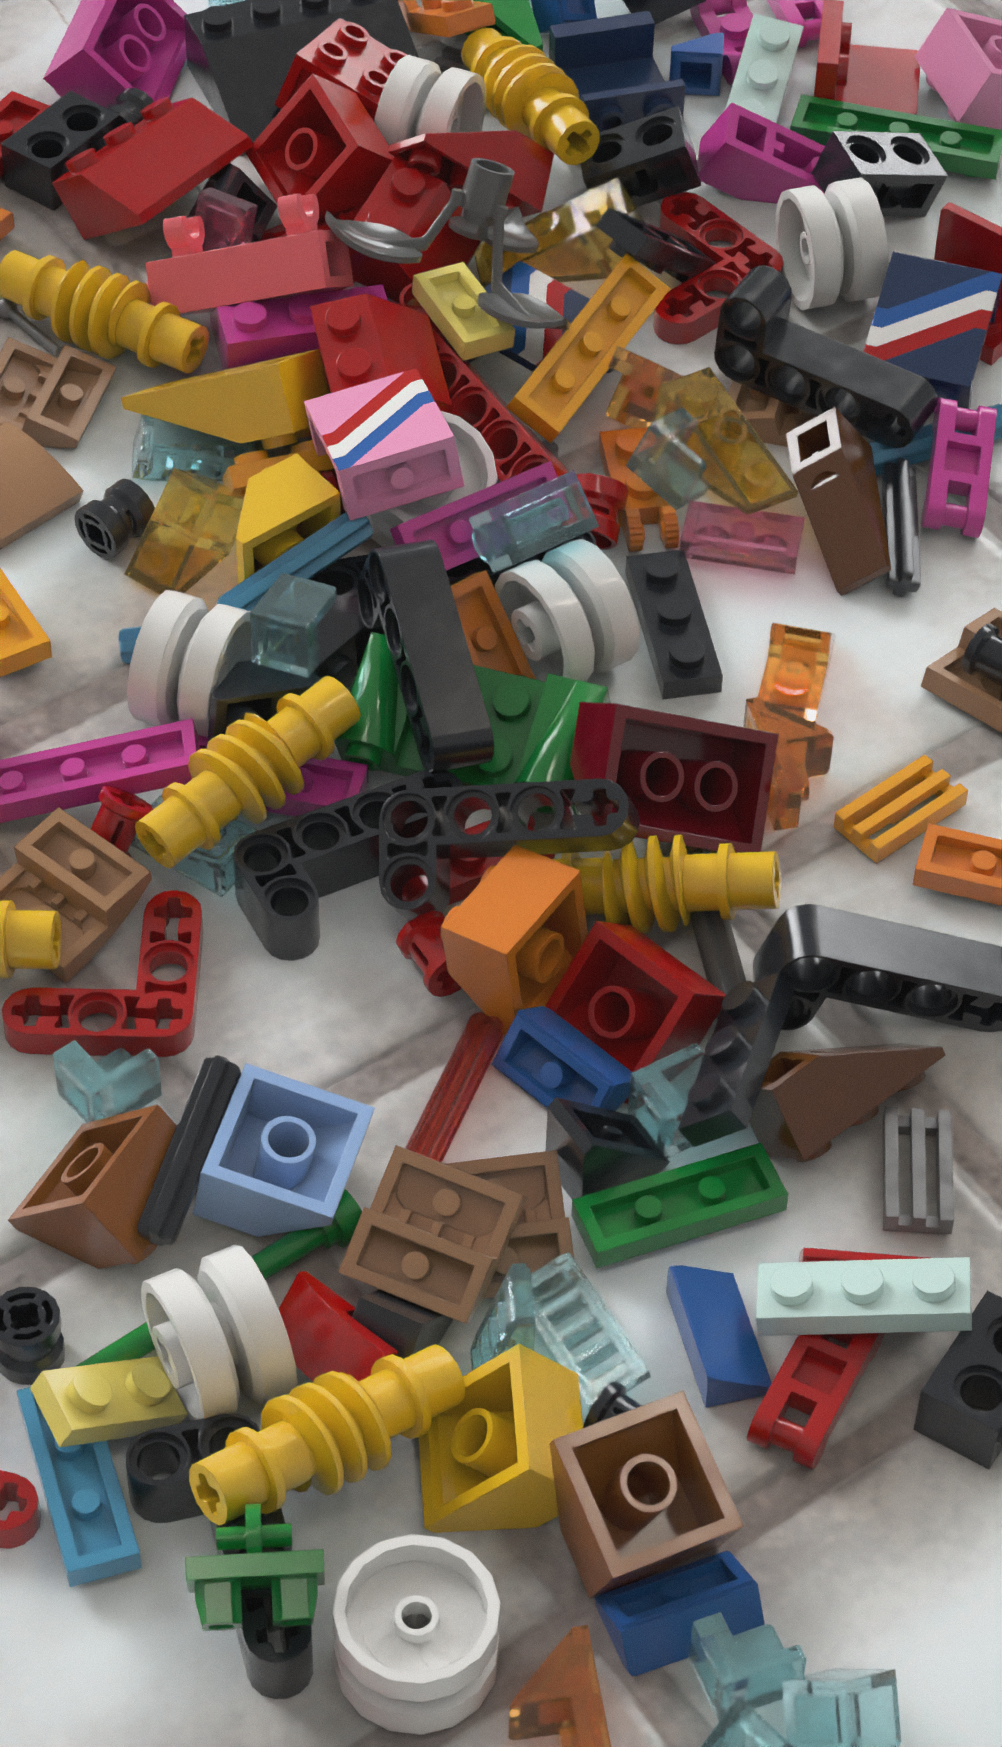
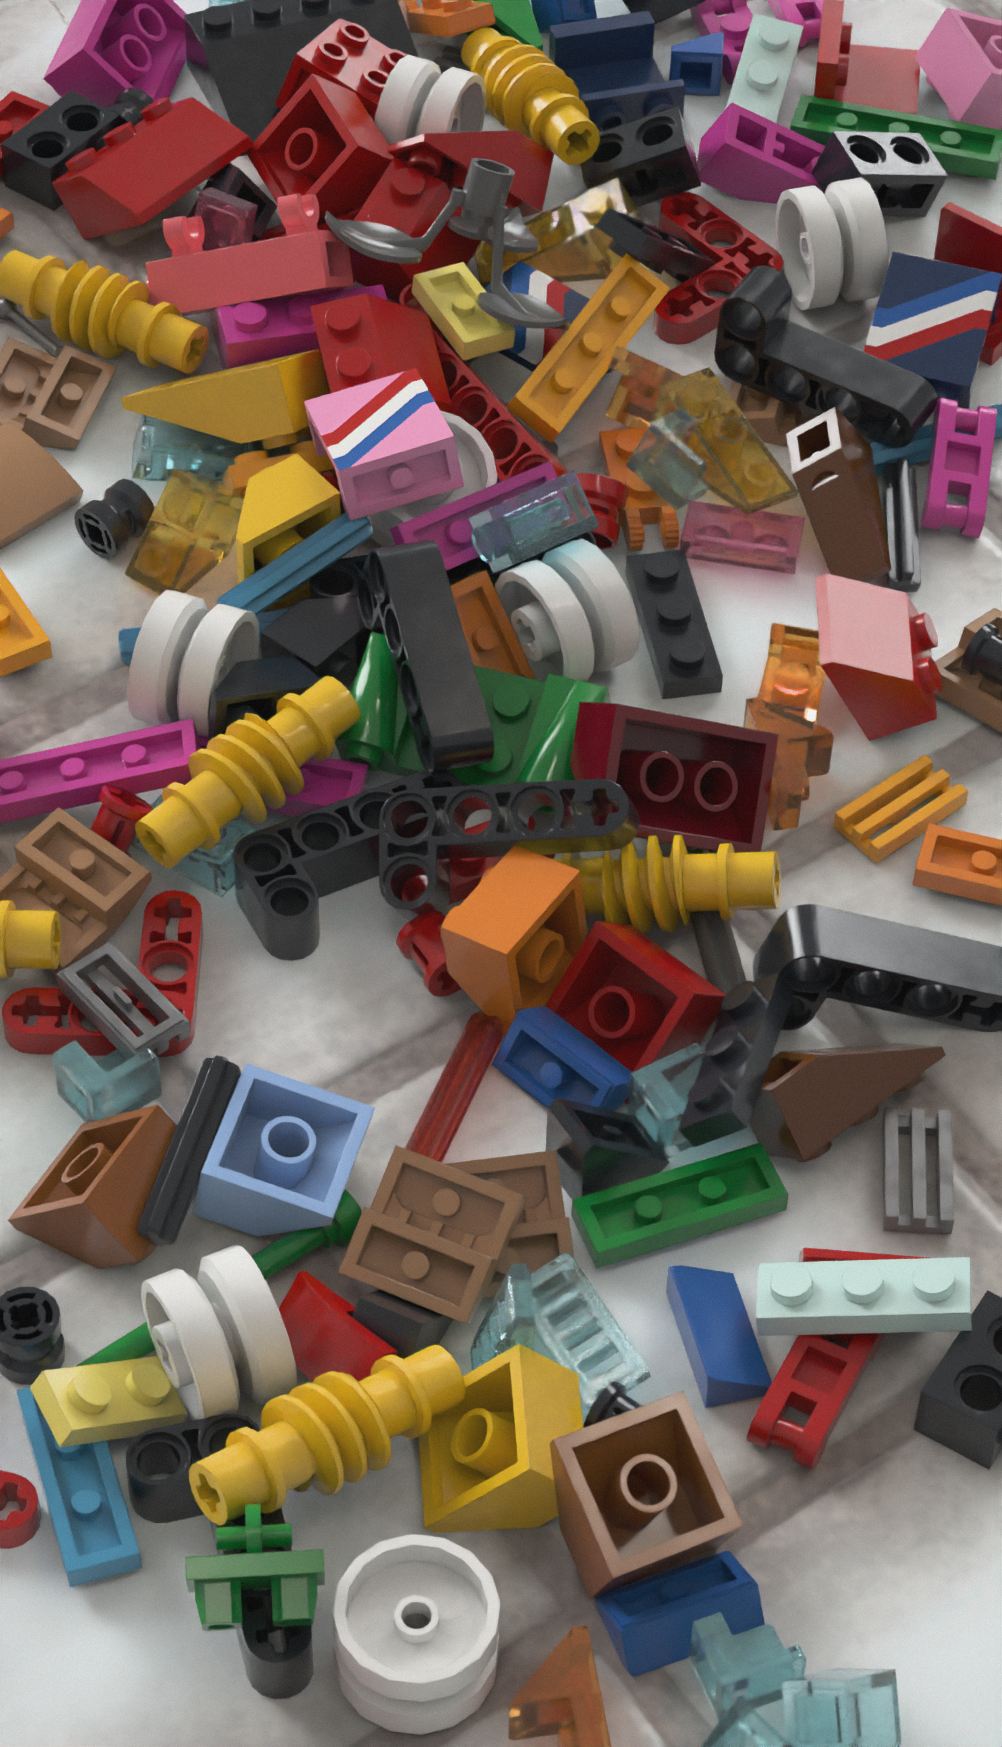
(151, 1037): none -> flat silver tile
(287, 624): clear light blue panel -> none
(877, 654): none -> slope

